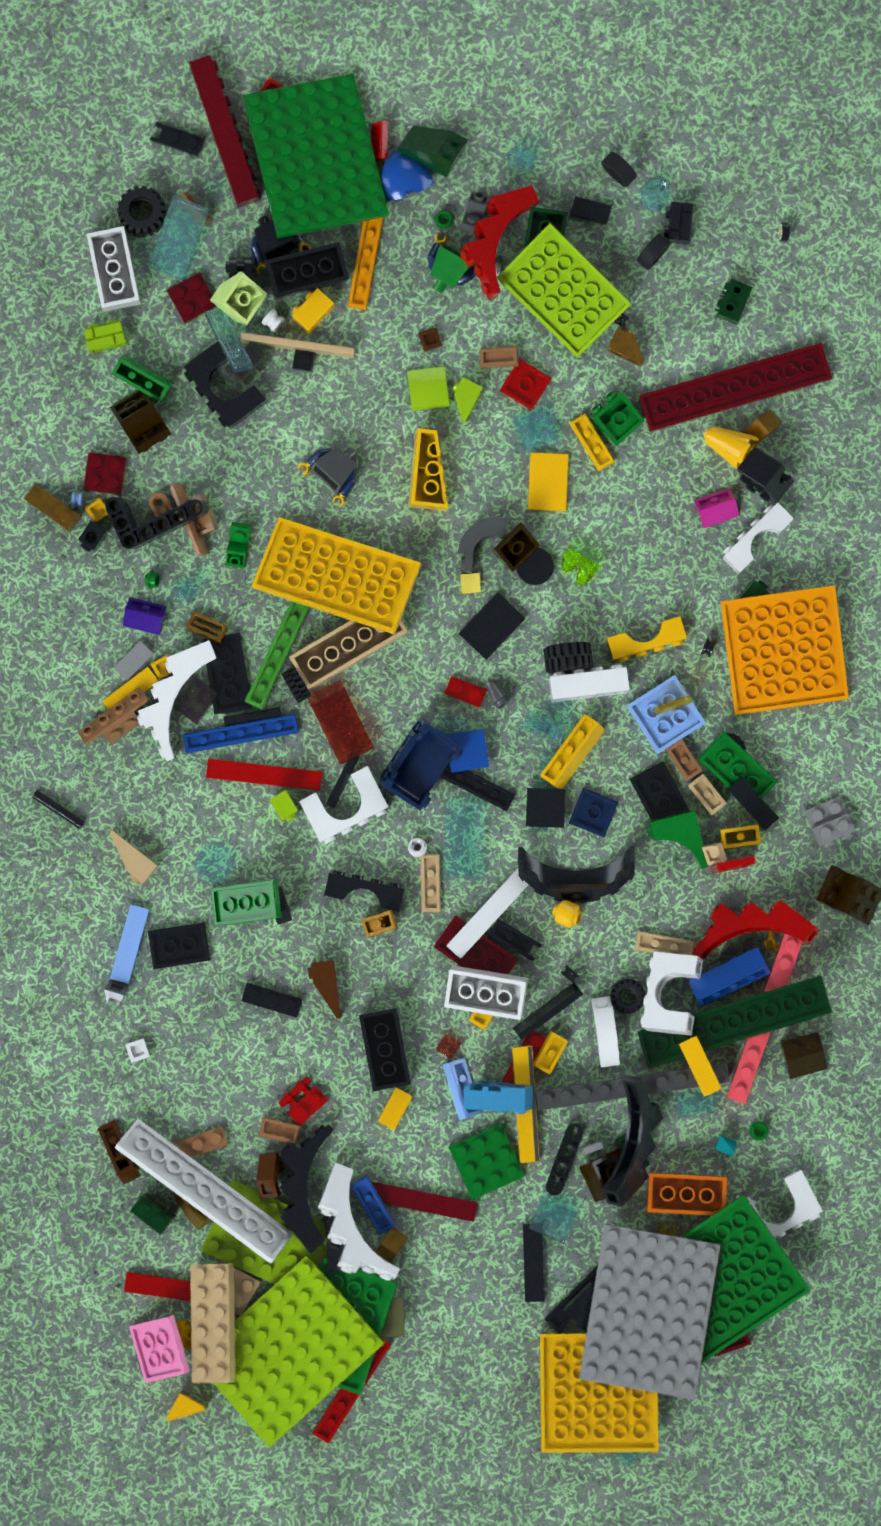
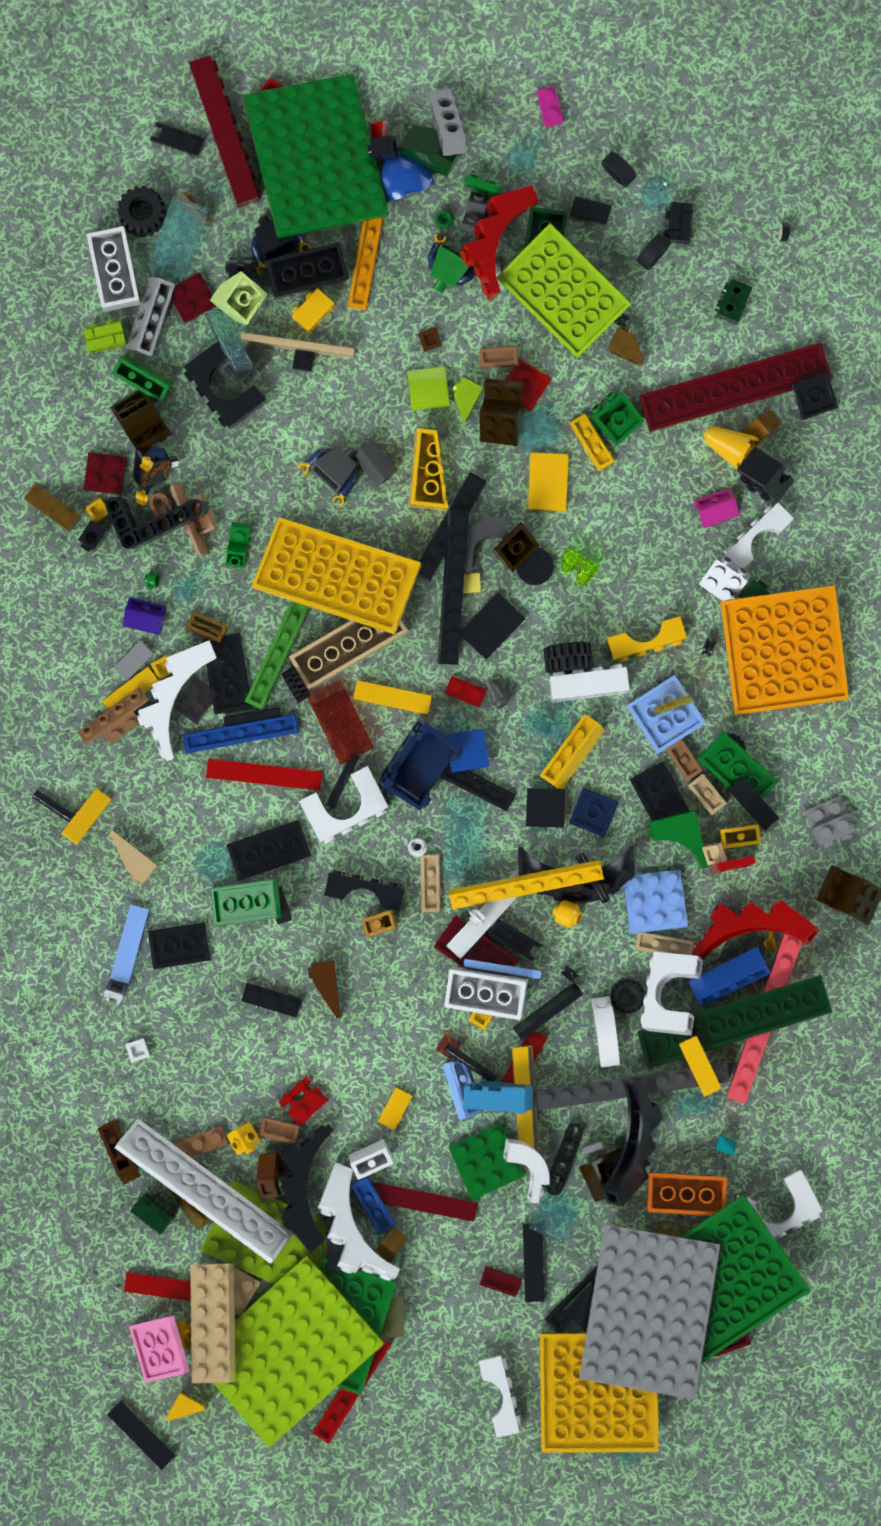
(76, 500): light blue bush -> none
(86, 816): none -> yellow tile
(141, 1435): none -> black tile
(150, 317): none -> light grey brick
(150, 468): none -> torso
(244, 1139): none -> yellow brick
(268, 850): none -> black tile
(273, 320): white wheel -> none
(284, 806): lime slope -> none
(371, 1159): none -> white brick
(375, 463): none -> dark grey brick
(383, 148): none -> black brick
(385, 1049): black brick -> none
(392, 697): none -> yellow tile
(447, 122): none -> light grey brick
(453, 587): none -> black plate
(463, 501): none -> black brick
(470, 1063): none -> black piece
(476, 183): none -> green plate
(477, 917): none -> white plate
(493, 1371): none -> white arch
(500, 1281): none -> dark red tile
(501, 412): none -> dark brown bracket
(502, 969): none -> light blue tile
(523, 1153): none -> white arch
(526, 884): none -> yellow plate
(549, 106): none -> dark pink plate
(550, 1052): yellow plate -> none
(597, 885): none -> black piece
(655, 902): none -> light blue plate
(725, 578): none -> plate
(758, 1131): green plate -> none
(803, 1055): dark brown slope -> none
(814, 395): none -> black tile

